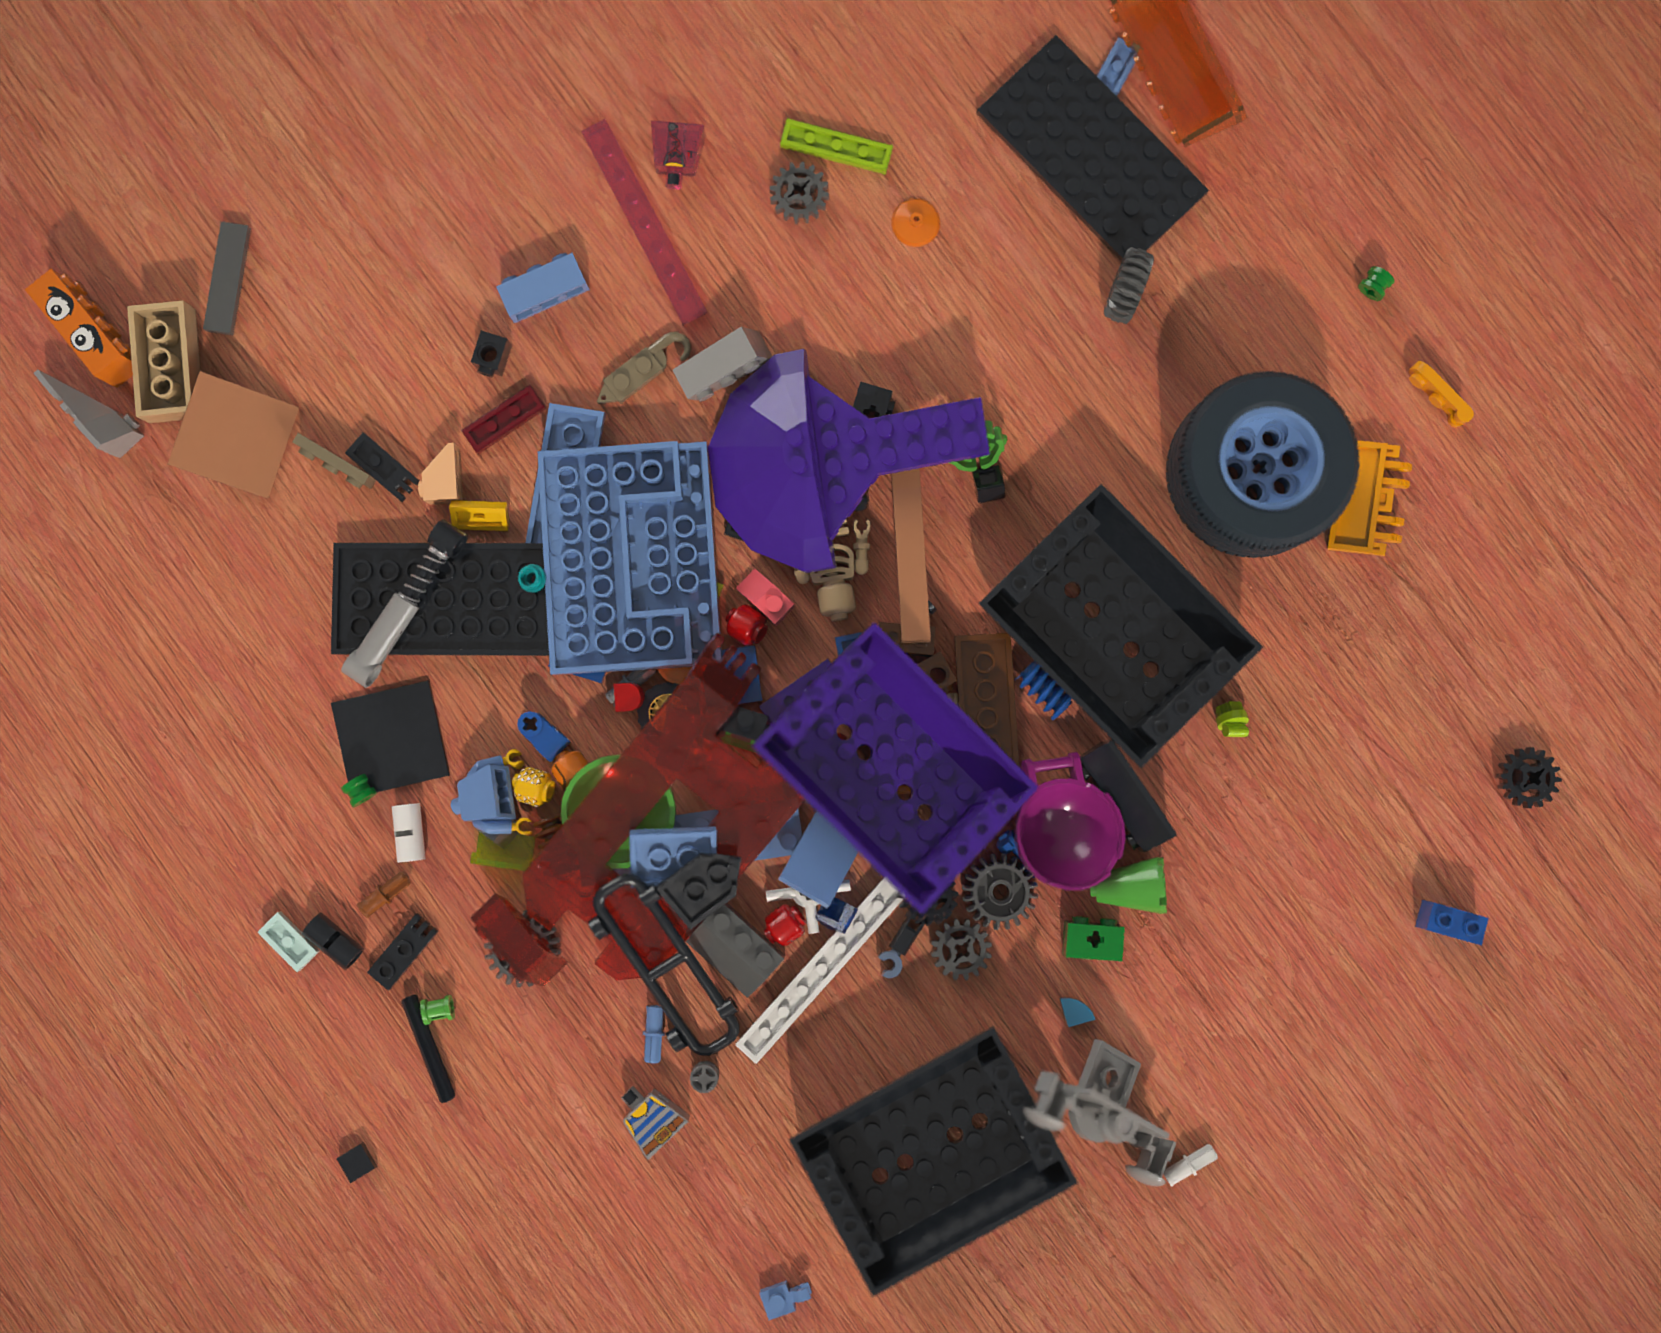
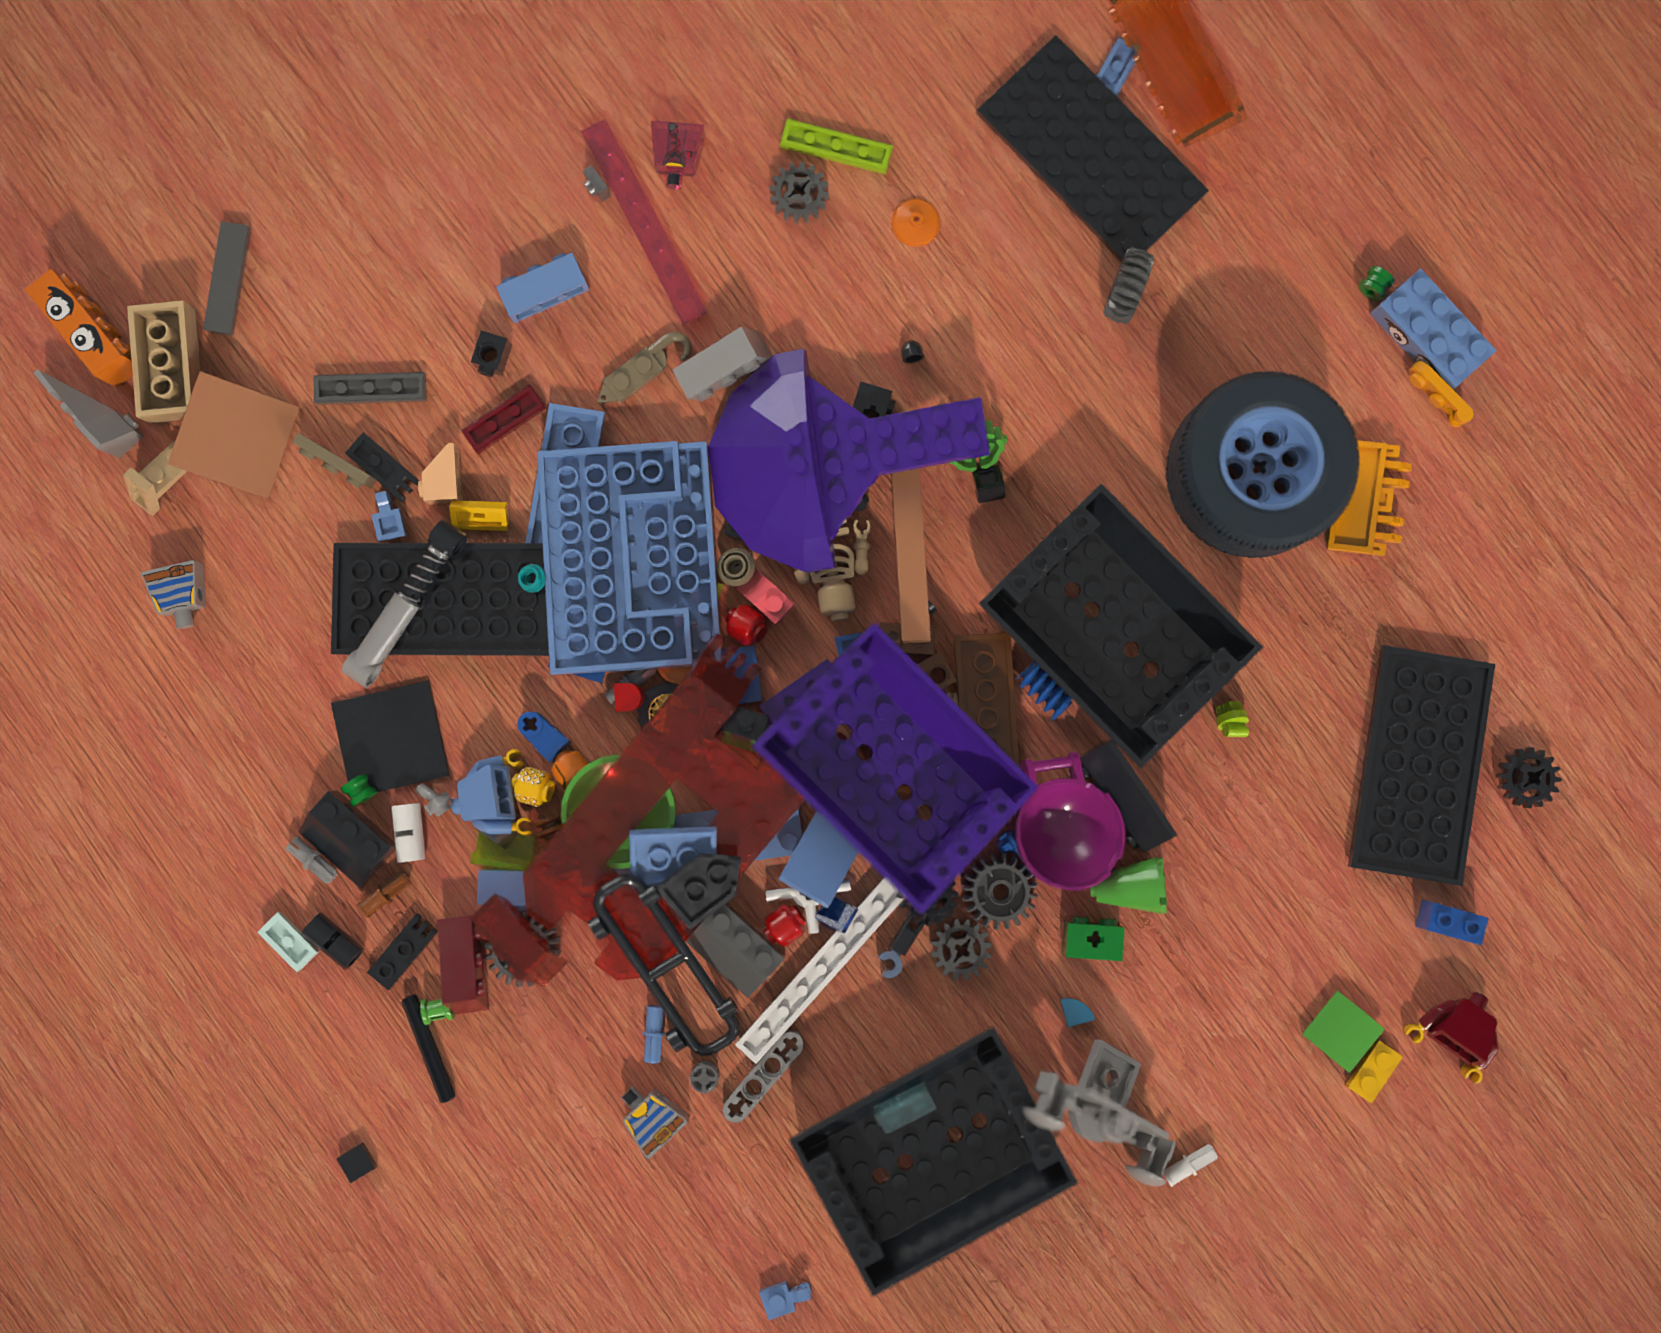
(152, 481): none -> tan bracket
(177, 590): none -> light grey torso
(312, 860): none -> light grey axle
(347, 837): none -> black slope
(370, 388): none -> dark grey tile
(389, 522): none -> medium blue plate
(437, 803): none -> light grey plate
(461, 966): none -> dark red wedge
(504, 883): none -> medium blue brick
(595, 184): none -> flat silver plate
(736, 567): none -> dark tan cone
(766, 1078): none -> light grey beam
(904, 1108): none -> clear light blue bracket
(912, 352): none -> black hinge
(1343, 1031): none -> bright green slope
(1373, 1071): none -> yellow plate
(1421, 765): none -> black plate
(1433, 329): none -> medium blue brick
(1463, 1030): none -> dark red torso

